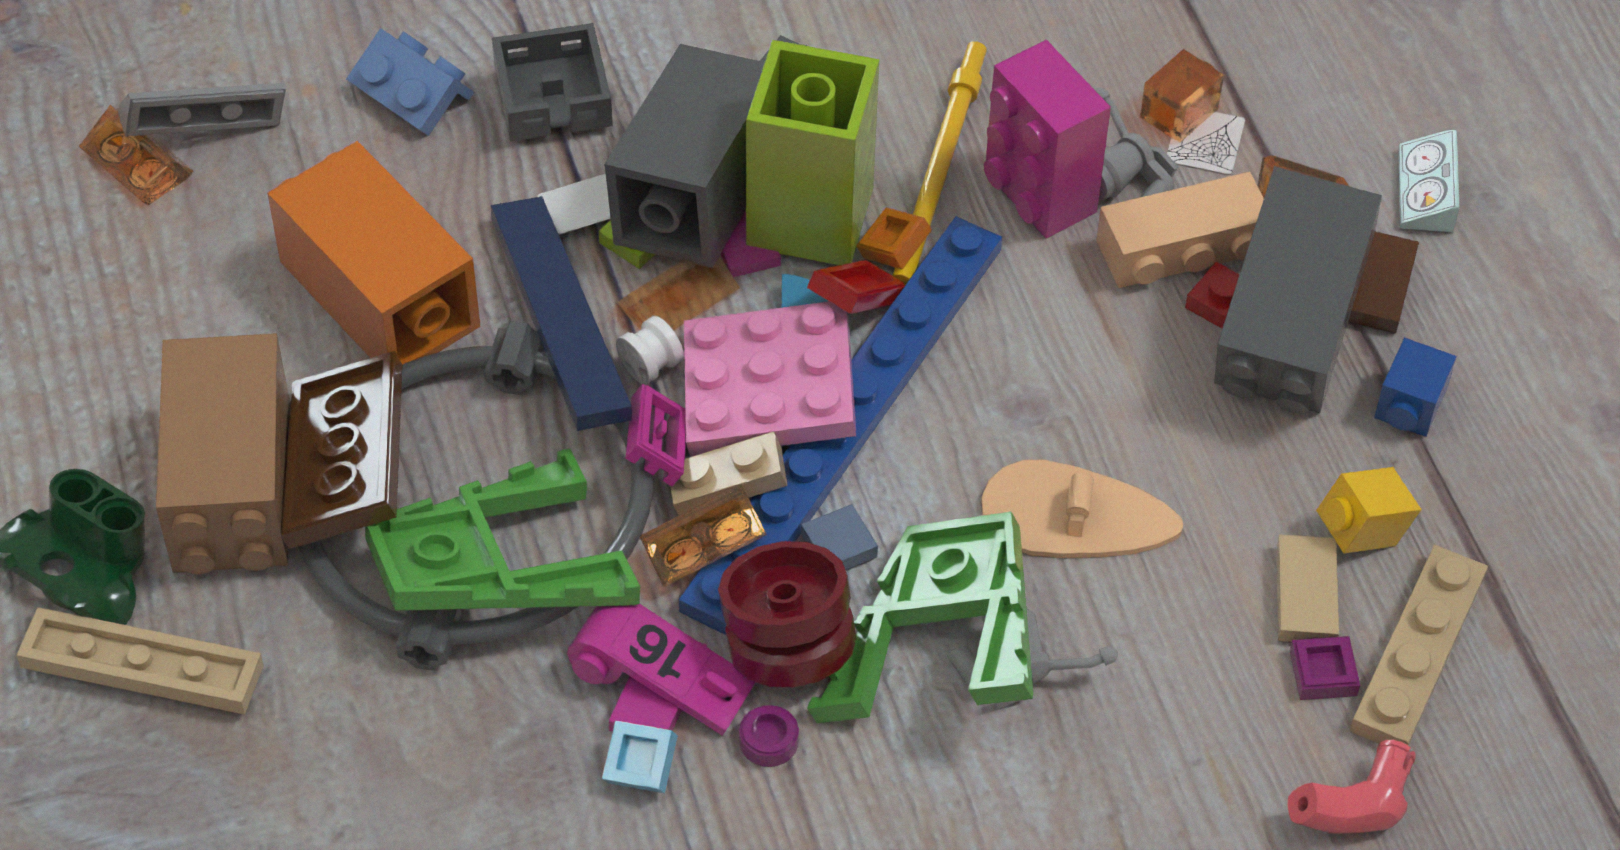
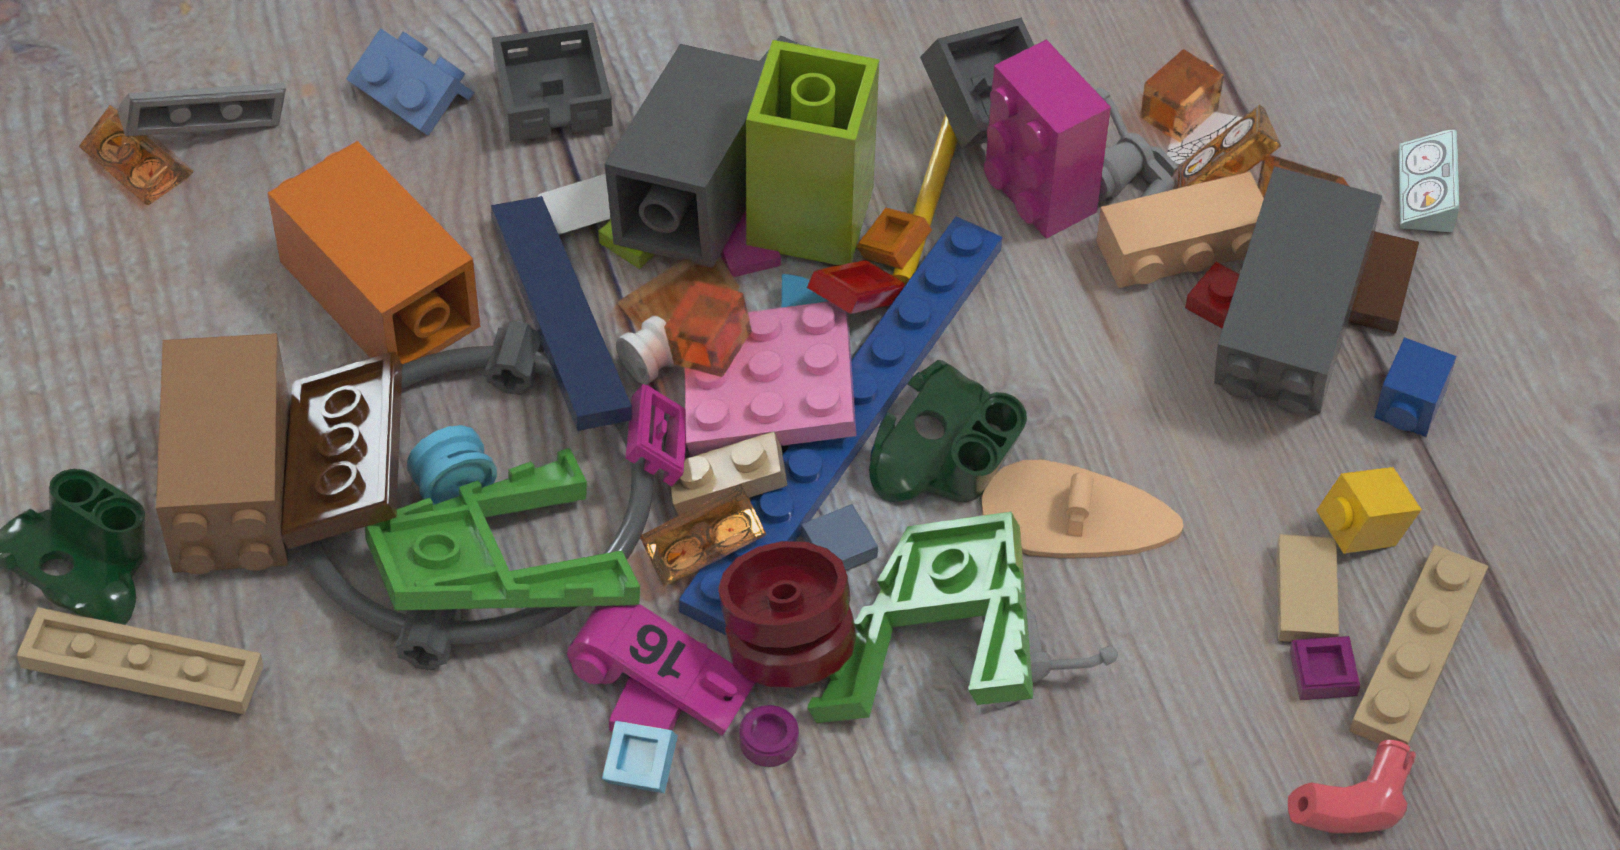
(448, 461): none -> medium azure wheel
(708, 328): none -> clear orange brick
(908, 463): none -> dark green piece
(963, 74): none -> dark grey piece
(1232, 151): none -> clear orange slope

